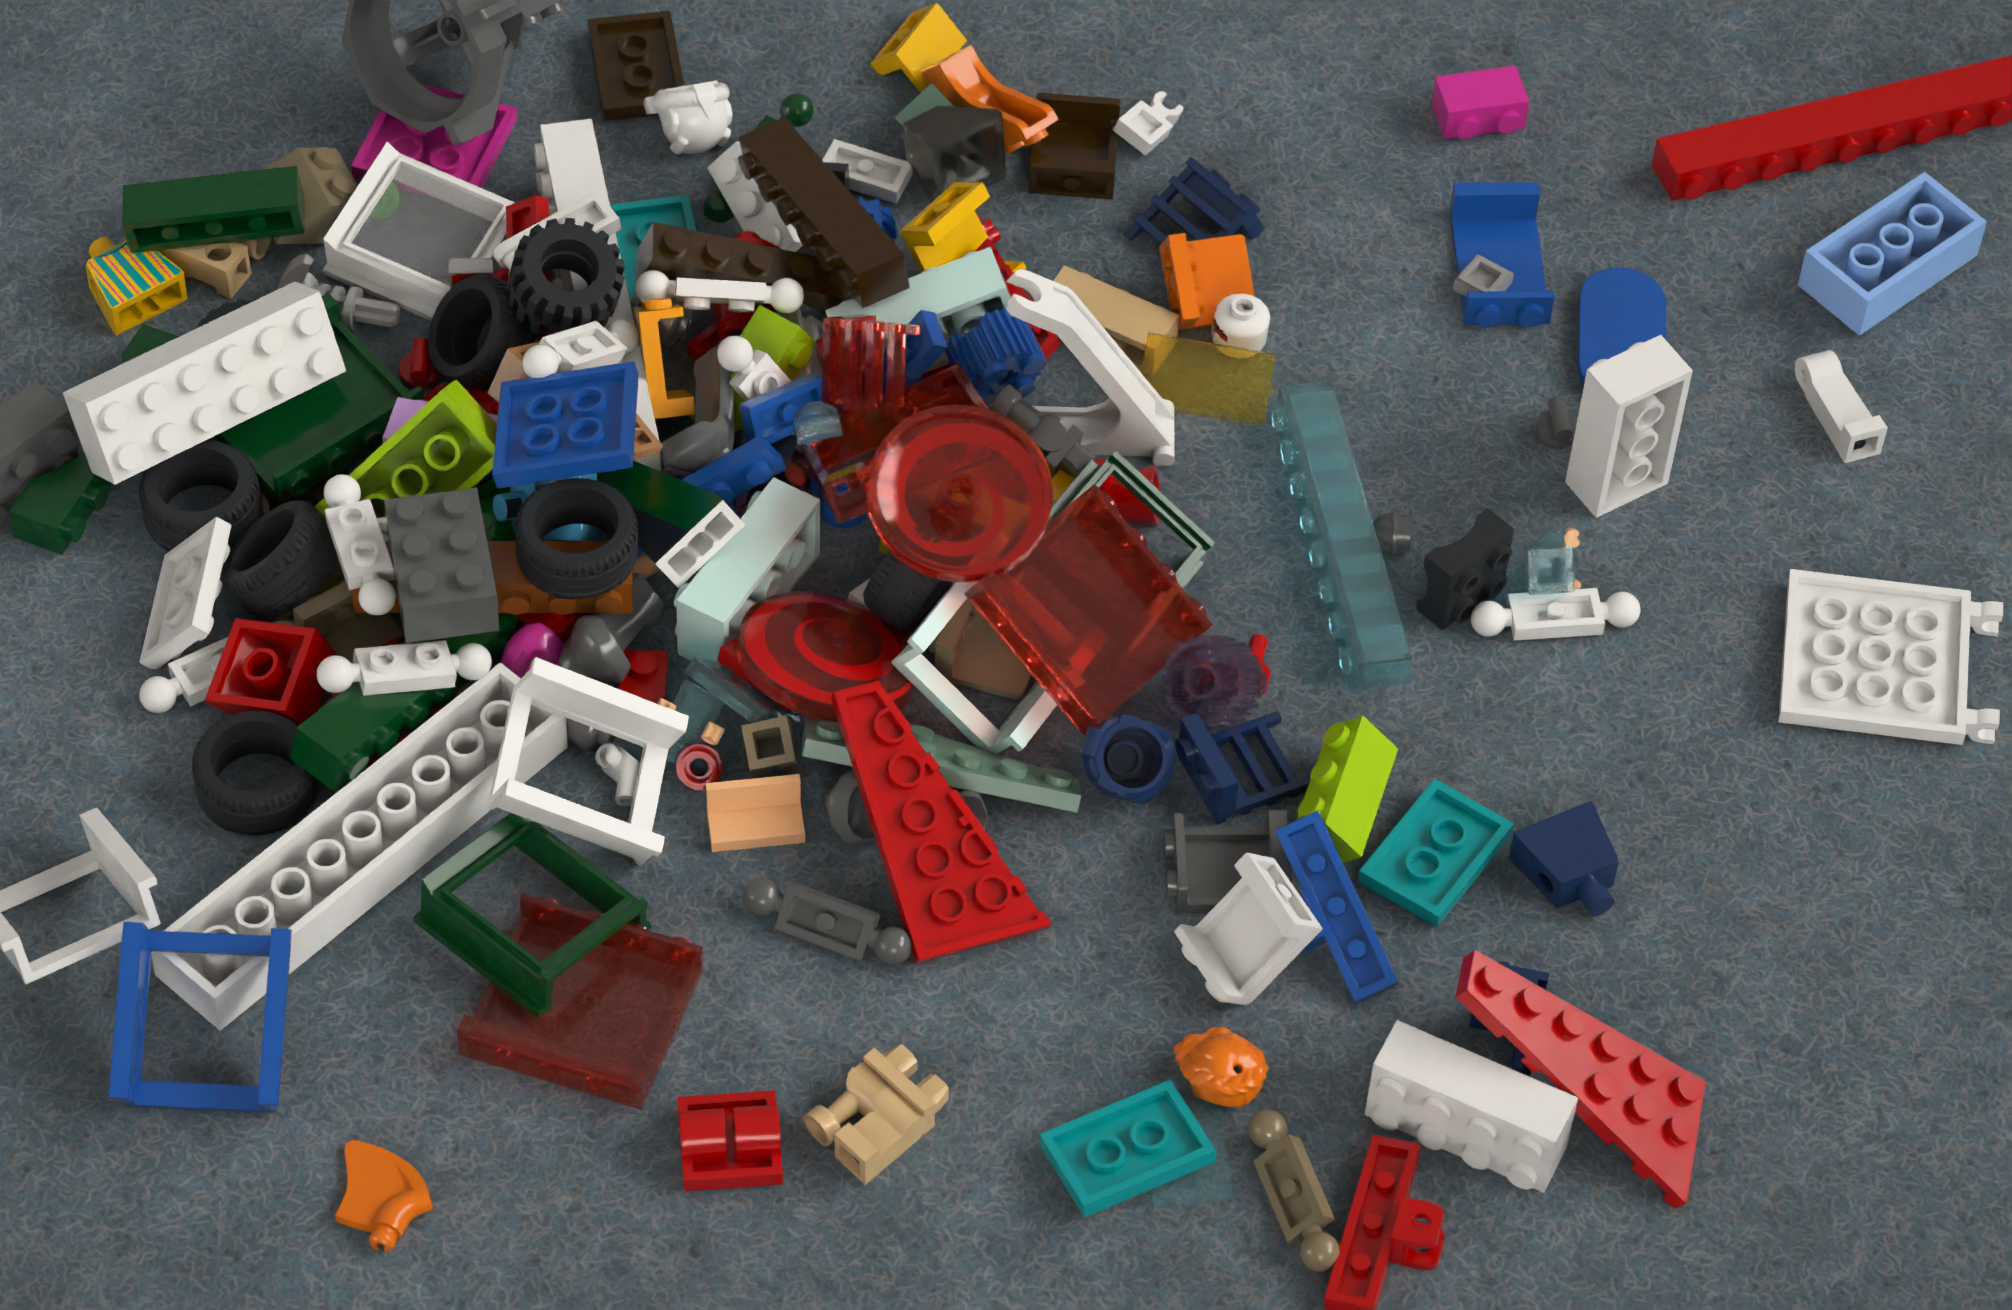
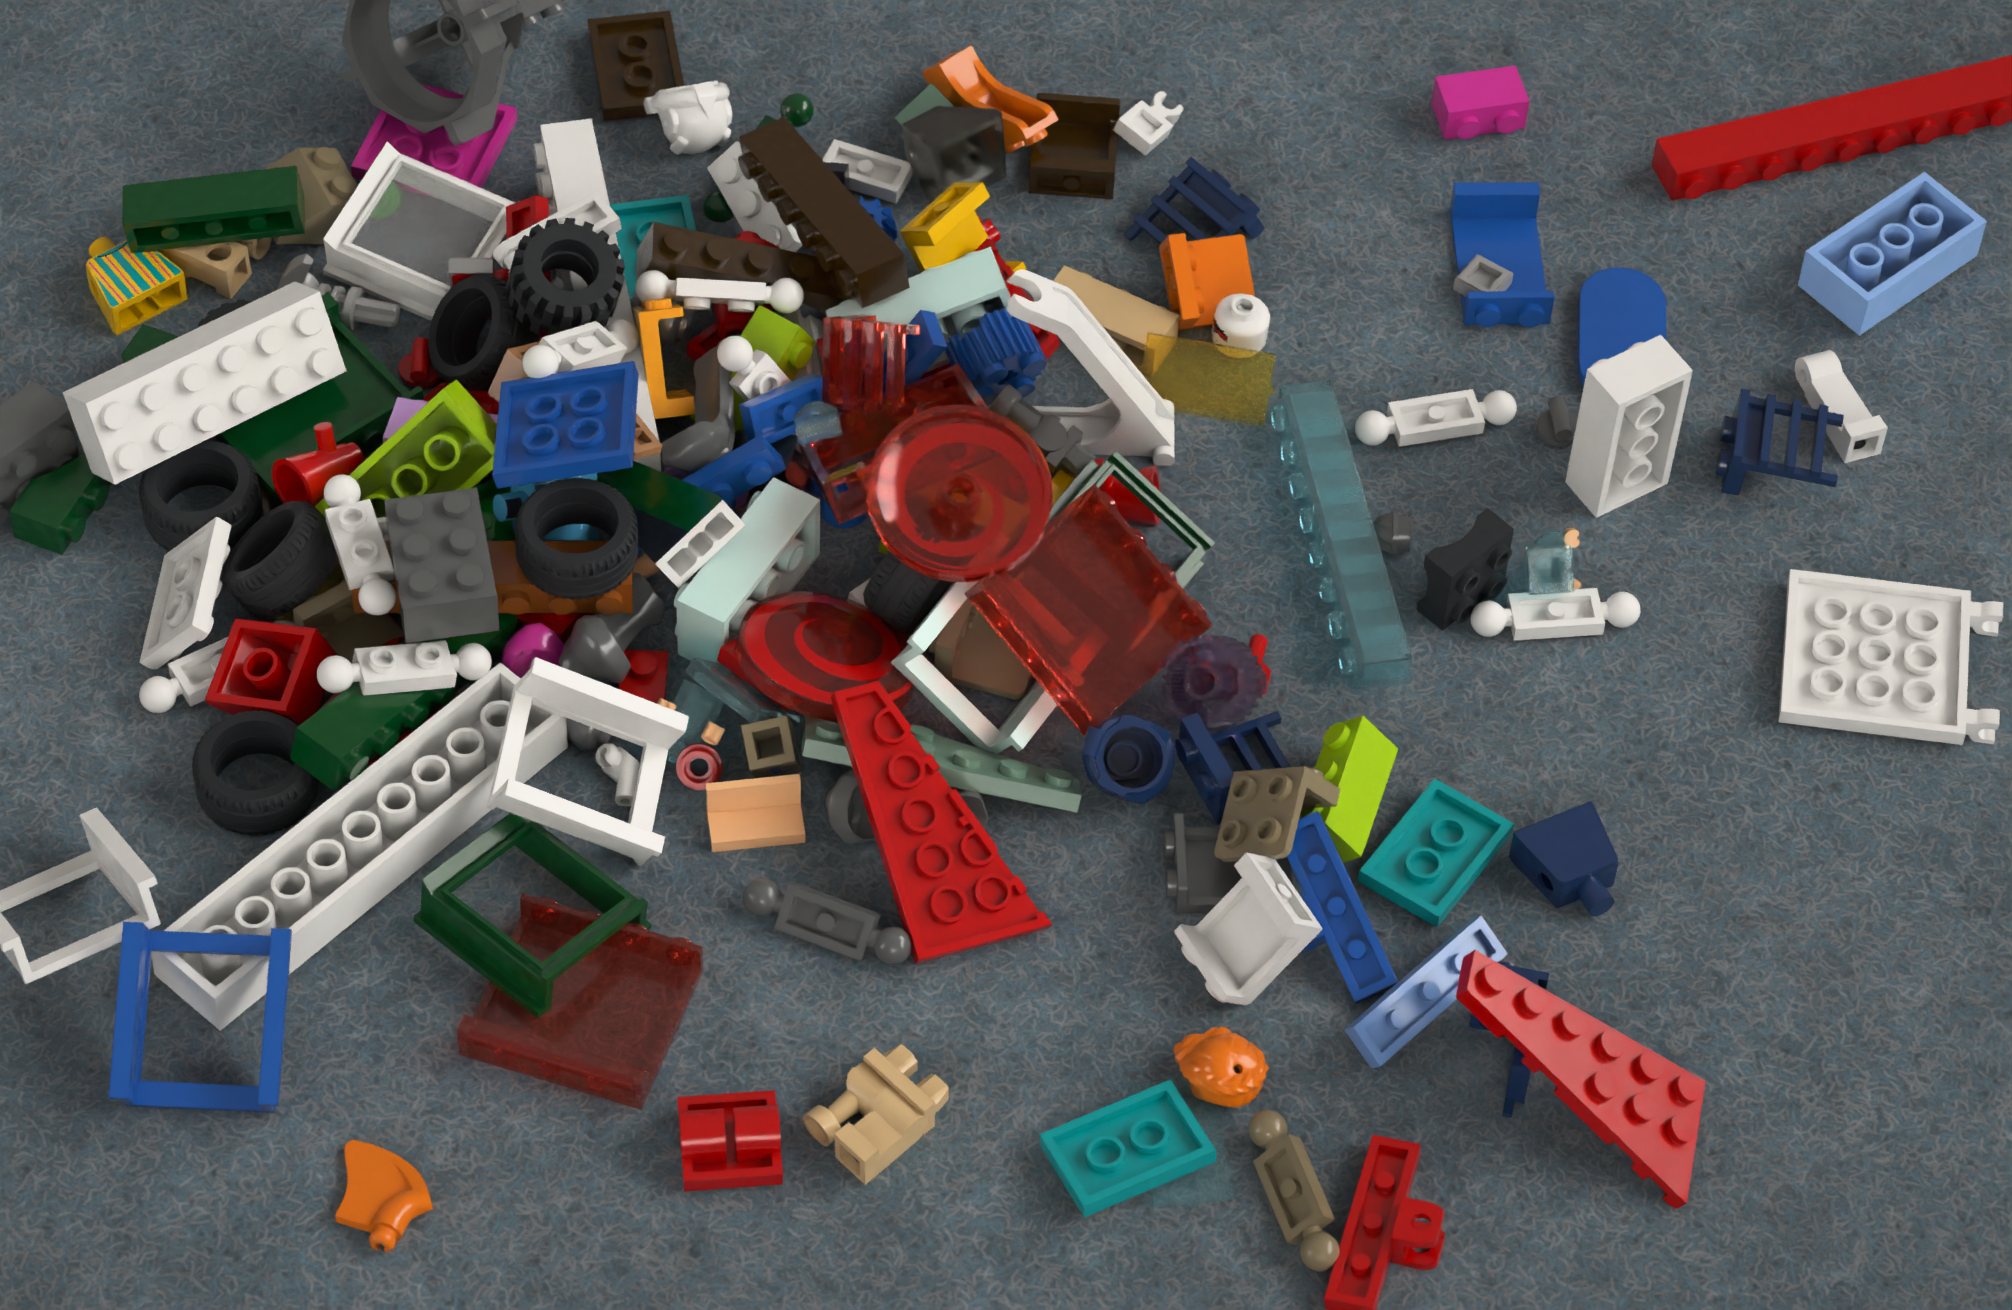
(306, 474): none -> red piece
(918, 44): yellow panel -> none
(1266, 809): none -> dark tan bracket
(1420, 994): none -> medium blue plate
(1435, 417): none -> white plate
(1470, 1107): white brick -> none
(1750, 435): none -> dark blue plate

